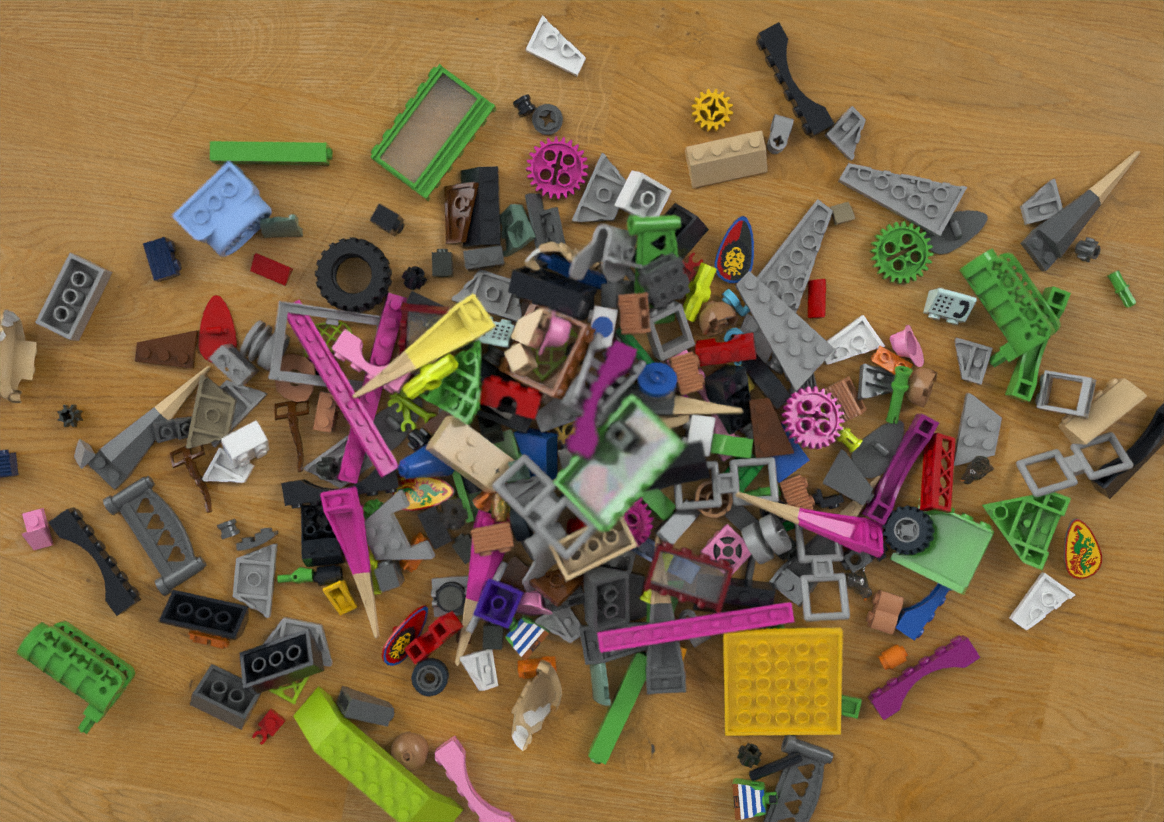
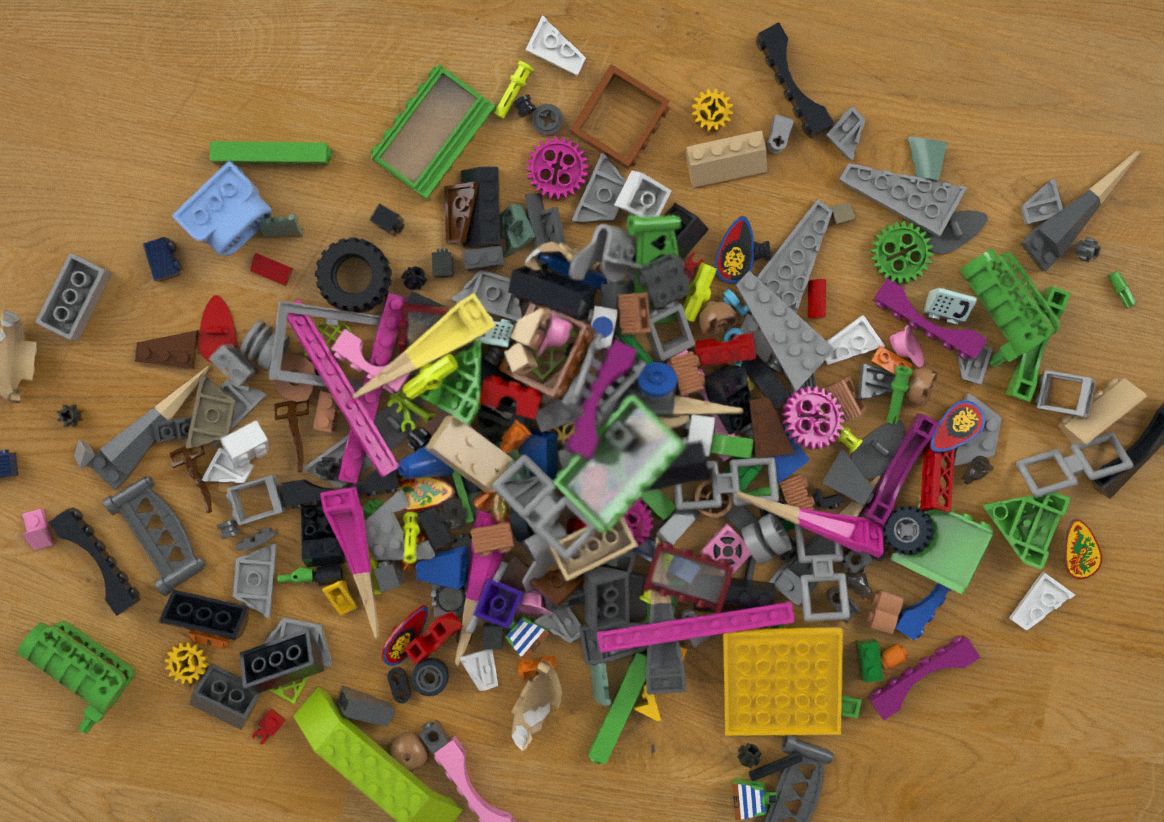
(193, 664): none -> yellow gear
(275, 496): none -> light grey window
(394, 685): none -> black beam
(411, 531): none -> neon yellow pin
(434, 744): none -> dark grey brick
(445, 569): none -> blue slope
(514, 437): none -> orange hinge
(515, 79): none -> neon yellow pin
(594, 99): none -> dark orange window
(649, 706): none -> yellow slope
(761, 250): none -> black wheel
(837, 604): none -> dark grey piece
(869, 660): none -> green brick
(893, 298): none -> magenta arch
(927, 157): none -> sand green slope
(958, 426): none -> shield

